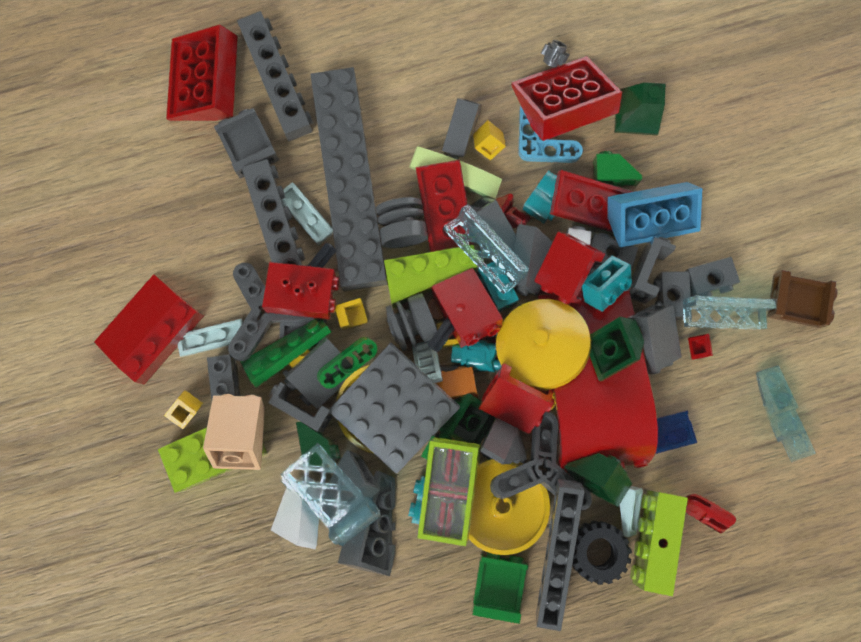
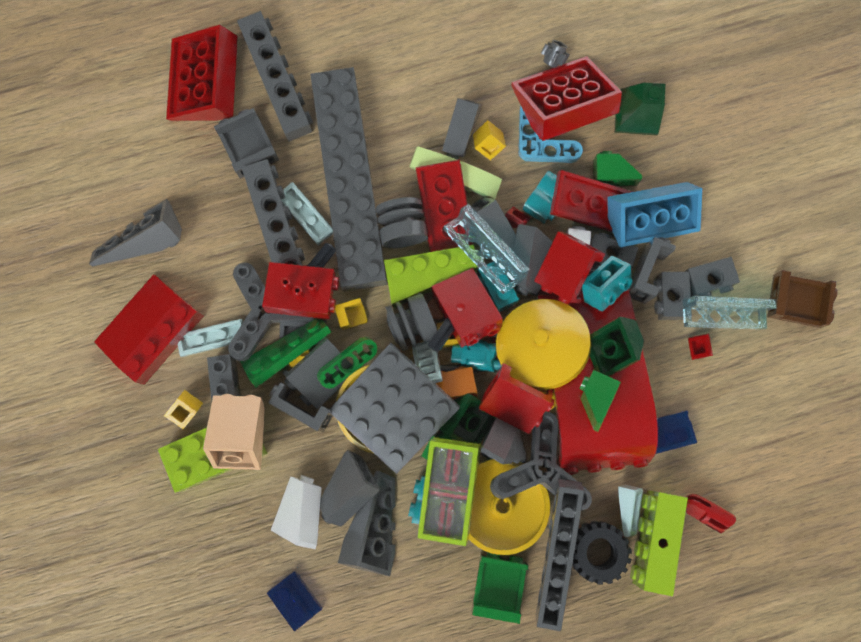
(150, 235): none -> dark grey wedge
(294, 600): none -> clear blue plate
(309, 437): dark green slope -> none
(354, 515): clear light blue piece -> none
(506, 202): red slope -> none
(598, 396): none -> green slope
(601, 477): dark green slope -> none
(659, 336): dark grey panel -> none
(782, 413): clear light blue slope -> none

